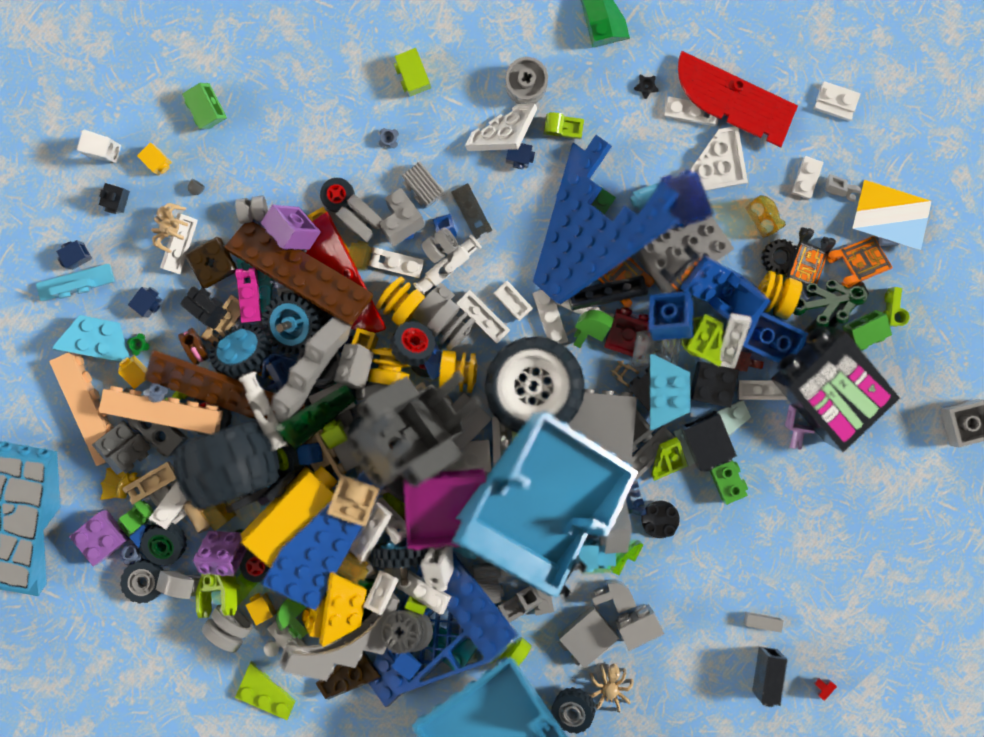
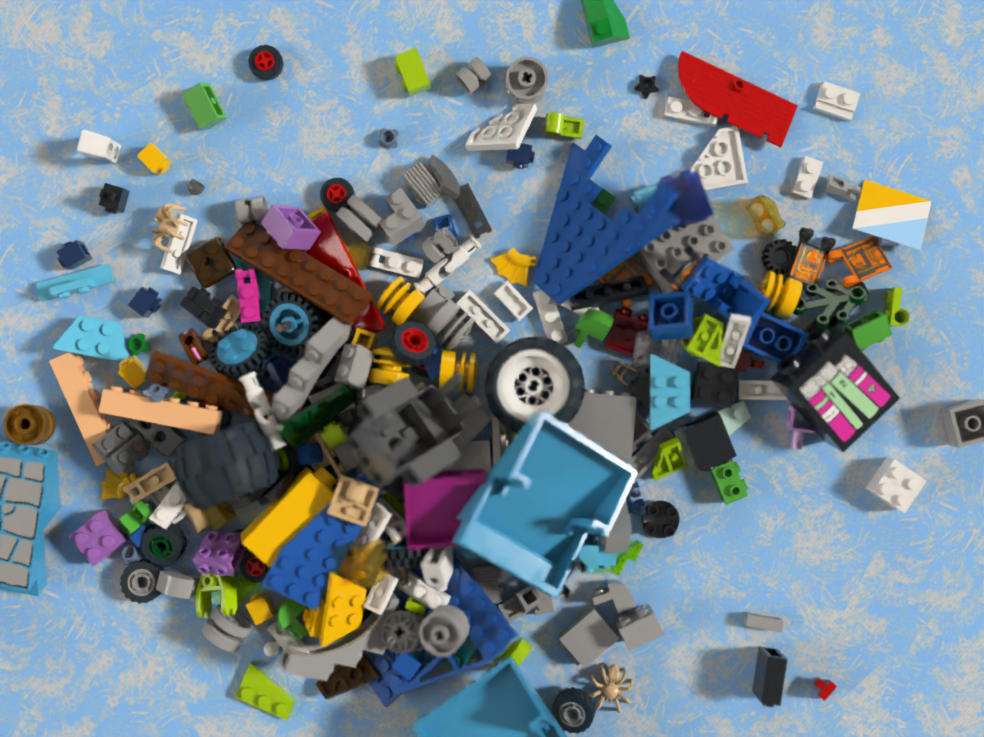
(29, 424): none -> pearl gold wheel
(259, 62): none -> black wheel
(369, 556): none -> clear yellow piece
(444, 176): none -> dark grey tile
(444, 630): none -> light grey wheel
(473, 75): none -> light grey wheel
(514, 266): none -> yellow arm
(895, 484): none -> white brick

